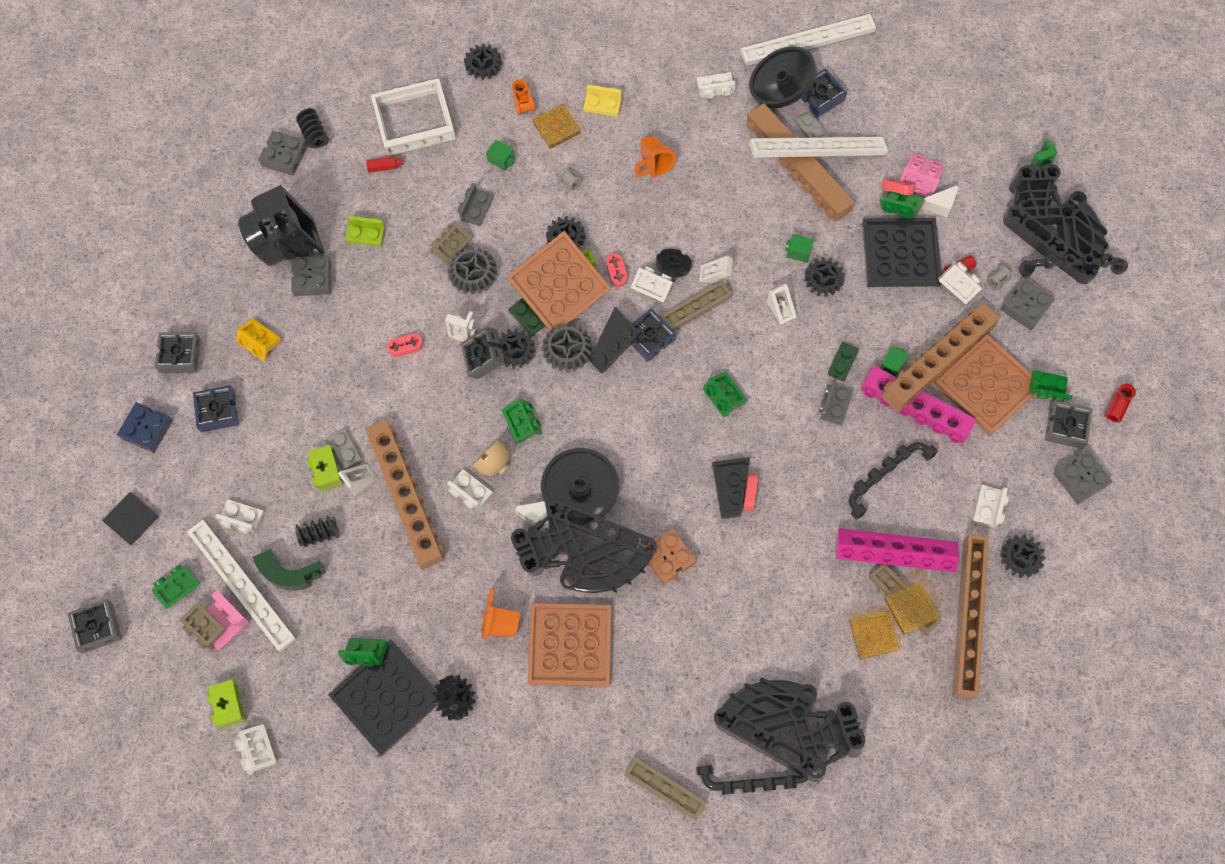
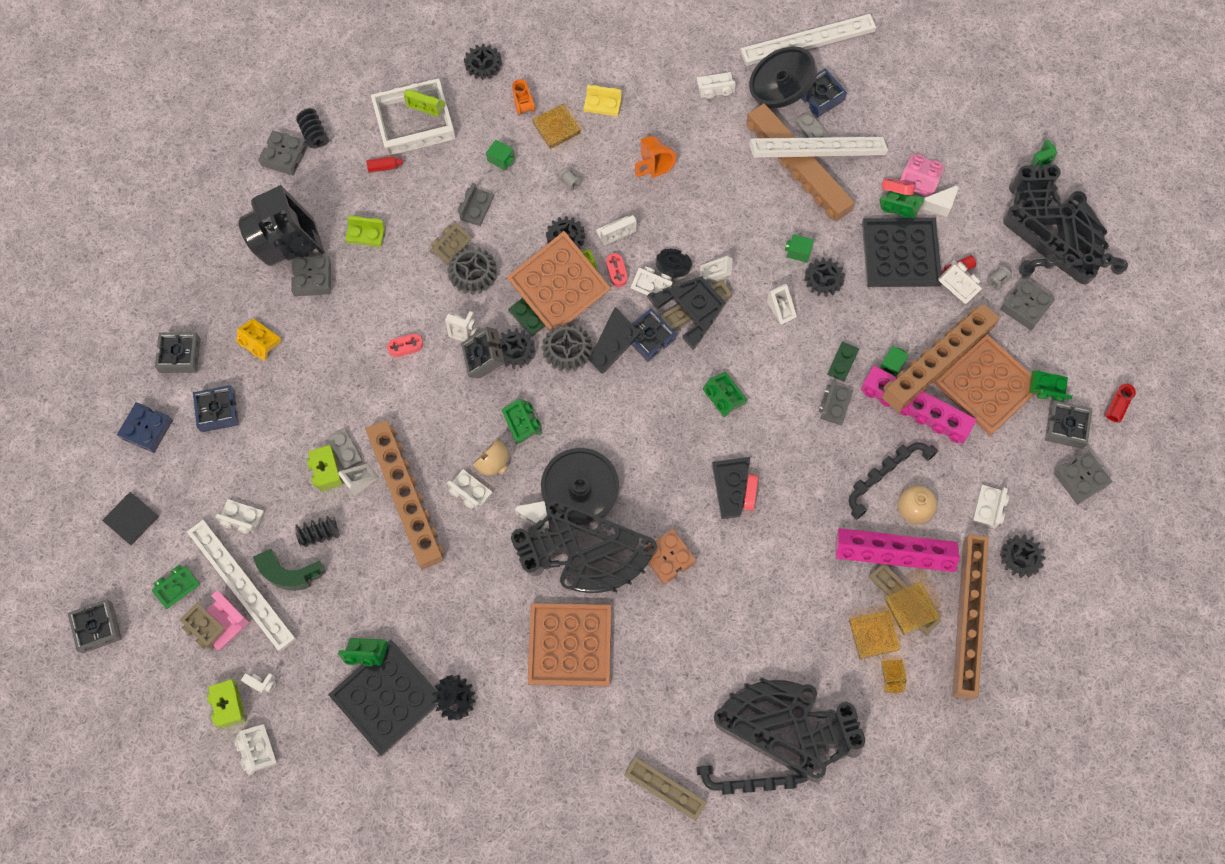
(256, 683): none -> white bracket
(423, 102): none -> lime bracket
(498, 621): orange container -> none
(617, 229): none -> white bracket
(697, 301): none -> black wing
(893, 676): none -> clear yellow bracket
(917, 504): none -> tan cylinder

